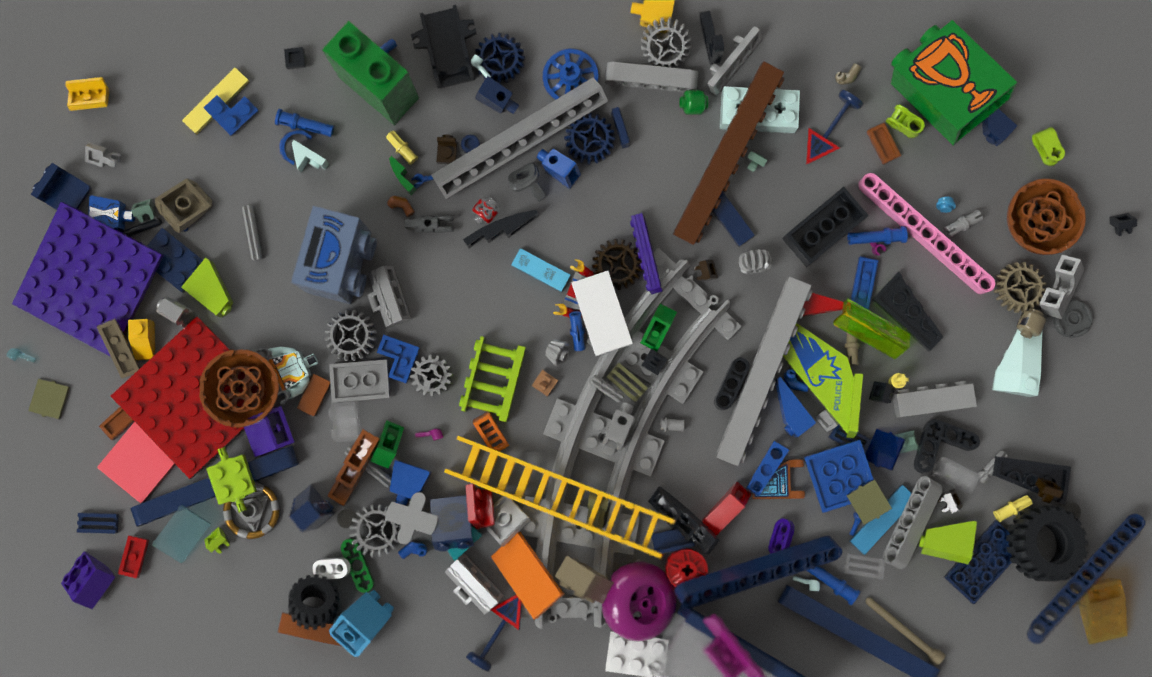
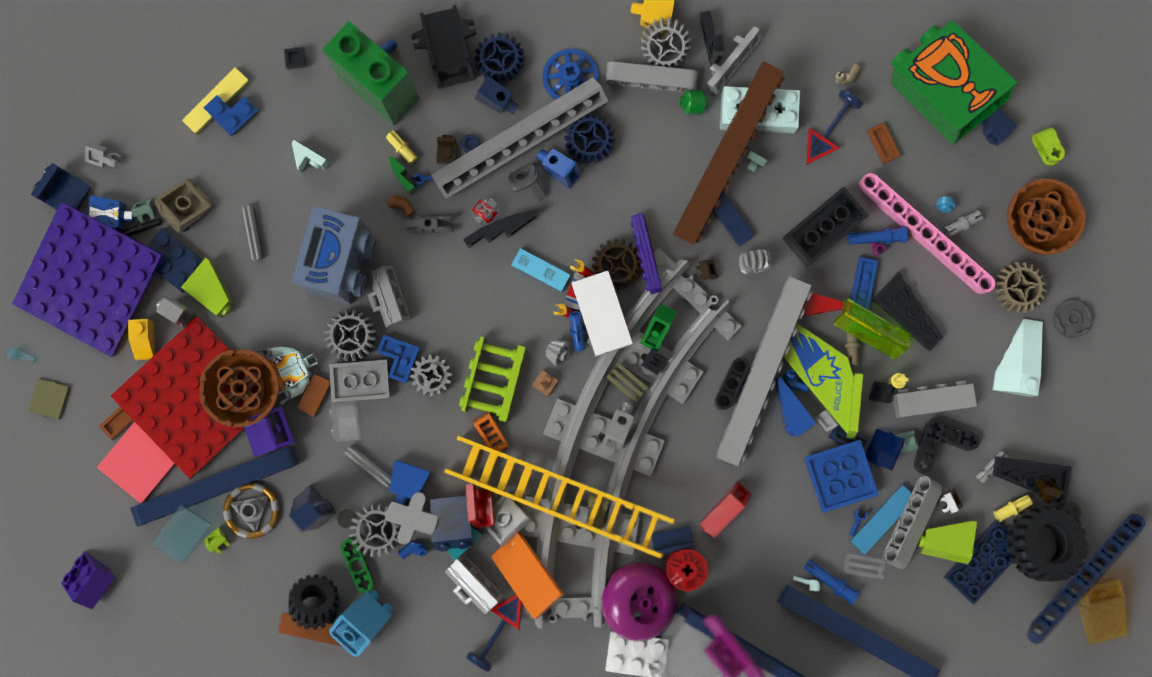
(81, 523): dark blue tile -> none
(87, 93): yellow bracket -> none
(118, 348): dark tan plate -> none
(133, 556): red plate -> none
(231, 479): lime plate -> none
(283, 140): blue helmet -> none
(295, 121): blue pin -> none
(333, 568): white plate -> none
(353, 467): dark orange slope -> none
(388, 444): green slope -> none
(435, 433): magenta hand -> none
(476, 62): light aqua hand -> none
(583, 580): dark tan brick -> none
(606, 388): light grey axle -> none
(620, 127): dark blue tile -> none
(671, 424): light grey pin -> none
(686, 522): black slope -> none
(758, 572): dark blue beam -> none
(767, 468): blue leg -> none
(780, 484): flag -> none
(780, 536): dark purple plate -> none
(869, 501): olive piece -> none
(904, 121): lime piece -> none
(935, 656): dark tan piece -> none
(955, 475): clear brick -> none
(1031, 323): dark tan head -> none
(1067, 278): light grey arch -> none
(1123, 221): black tile -> none

